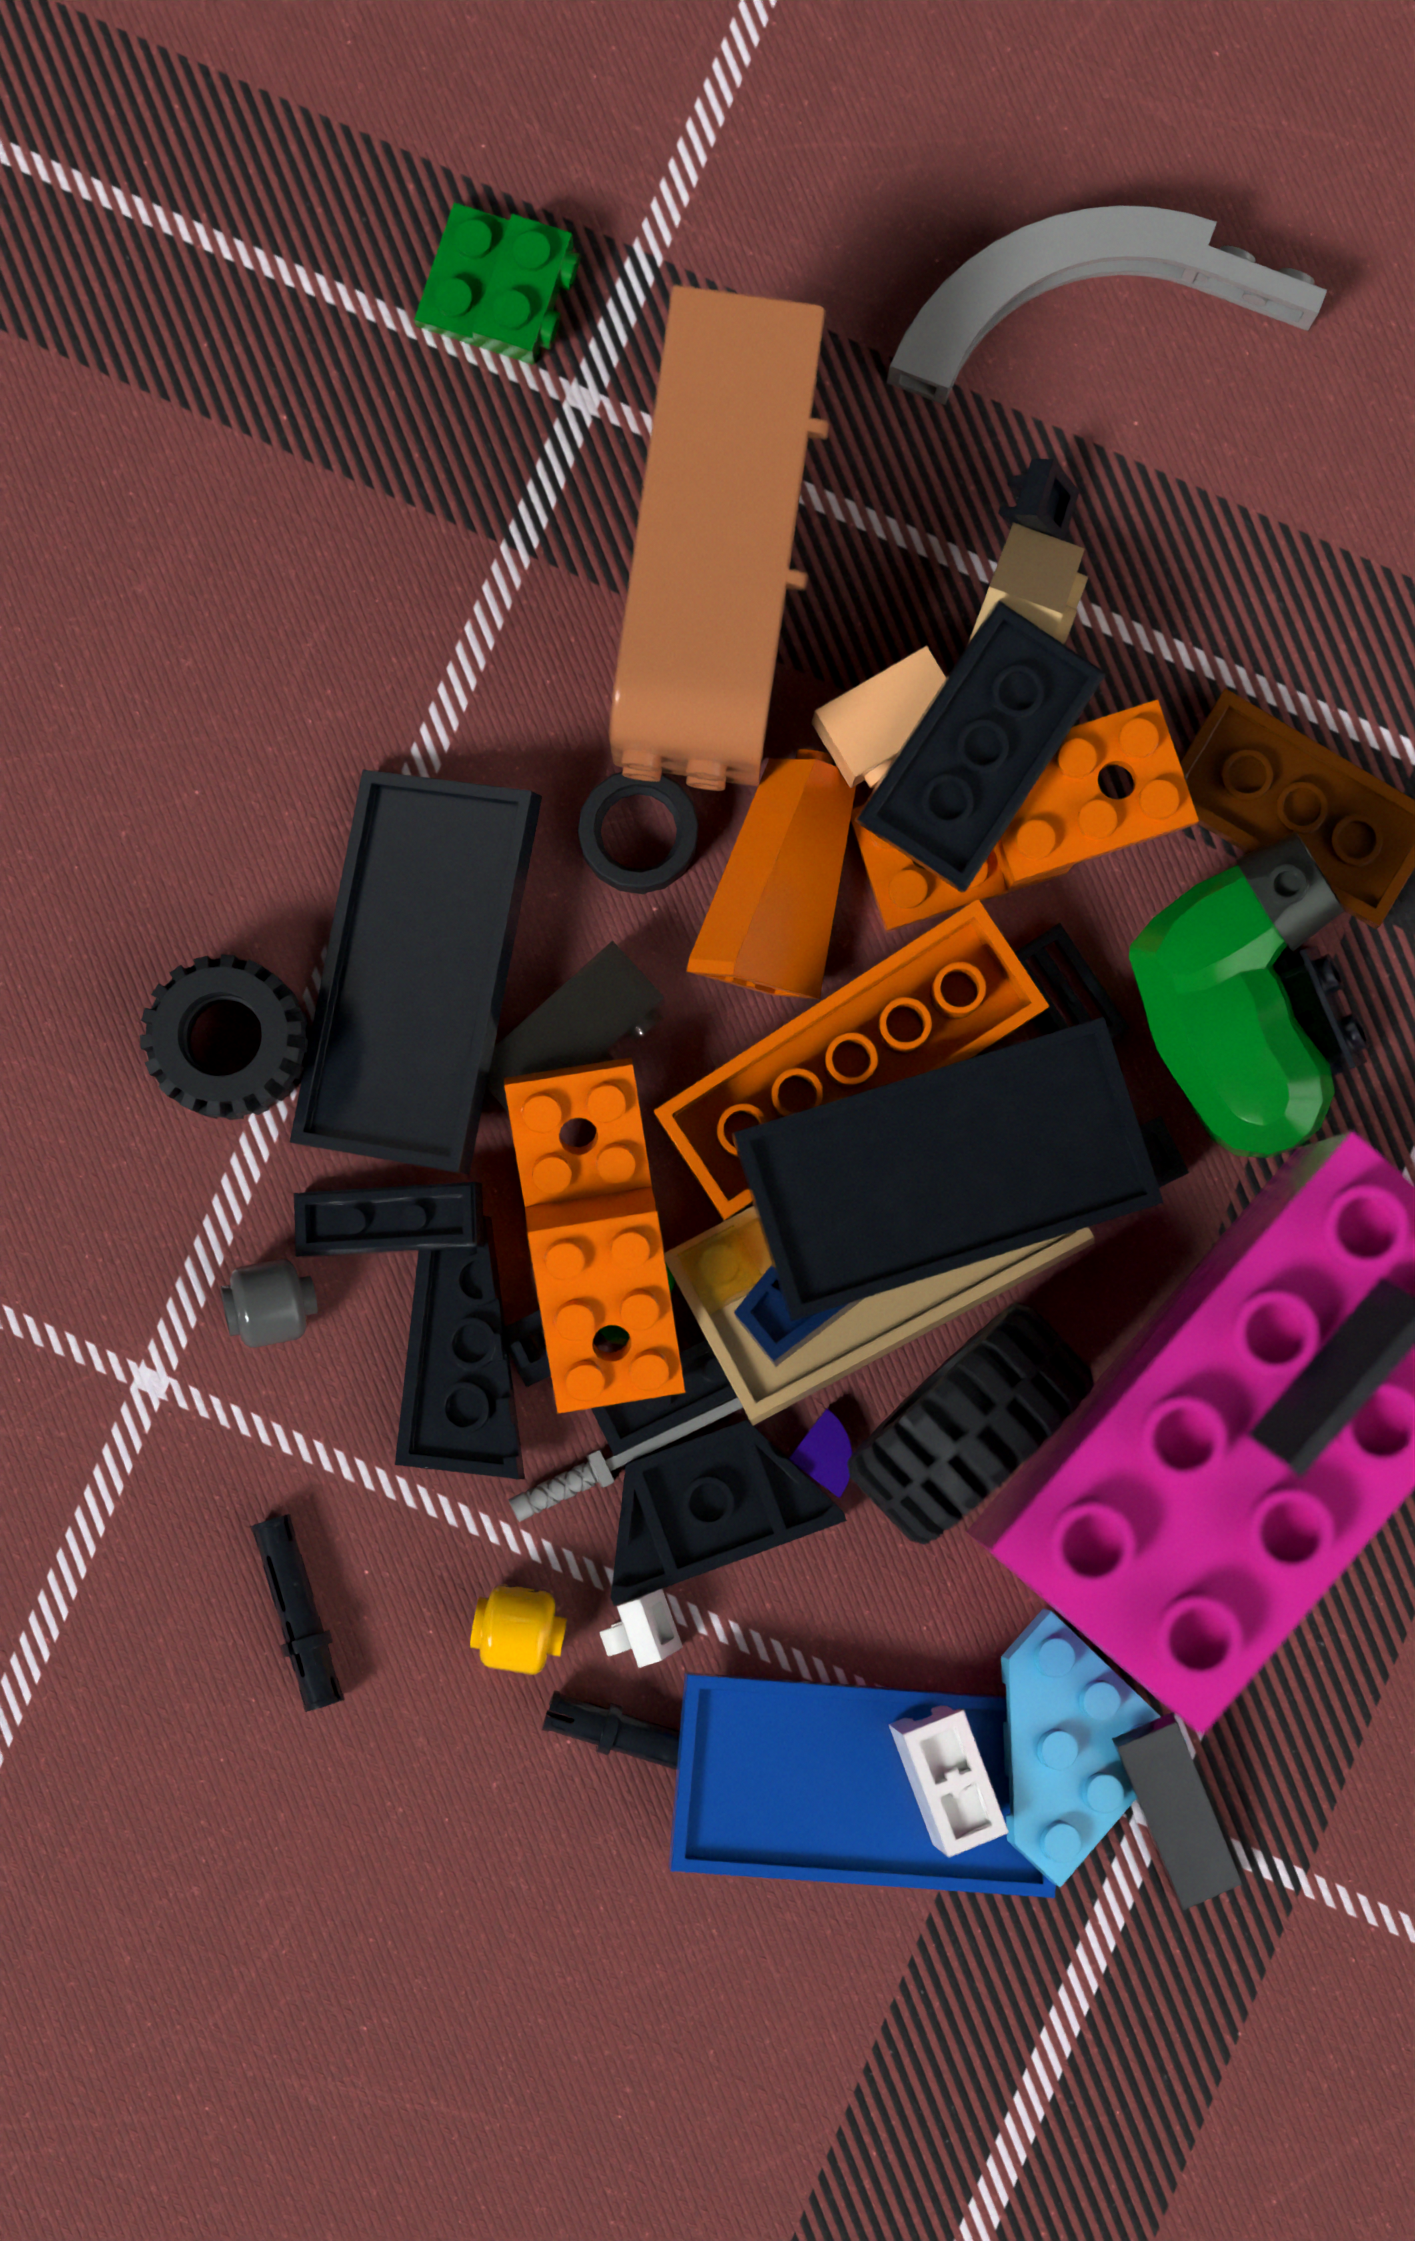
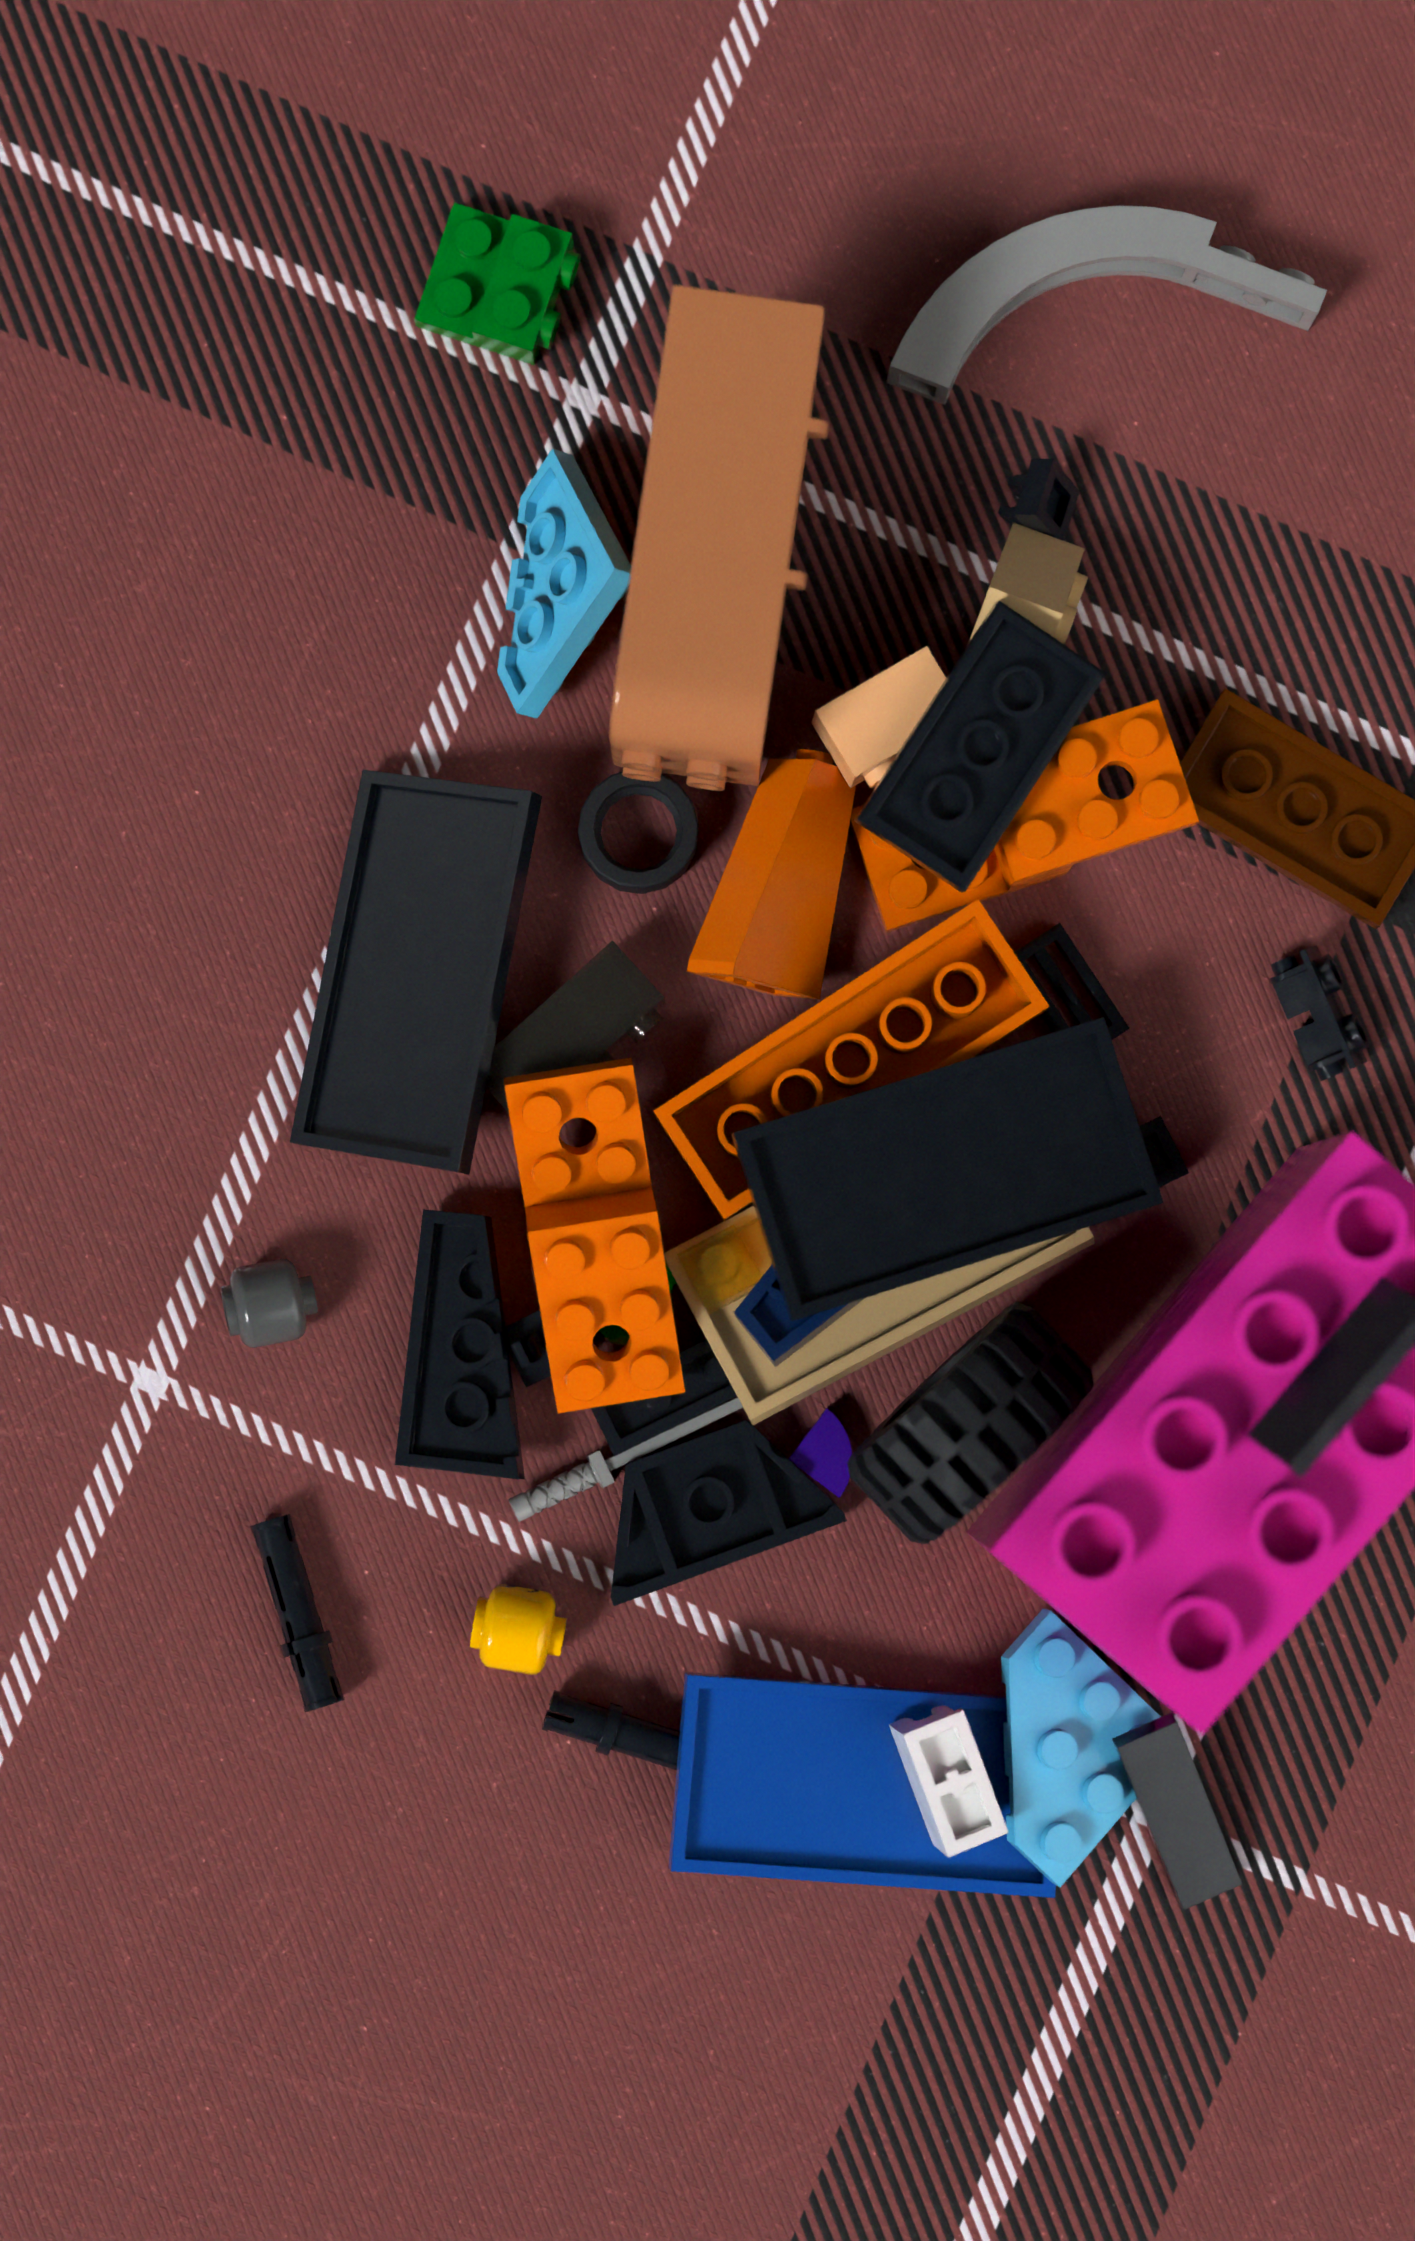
(179, 1007): black tyre -> none
(389, 1220): black tile -> none
(561, 586): none -> medium azure plate
(645, 1629): white tile -> none
(1223, 1008): green piece -> none

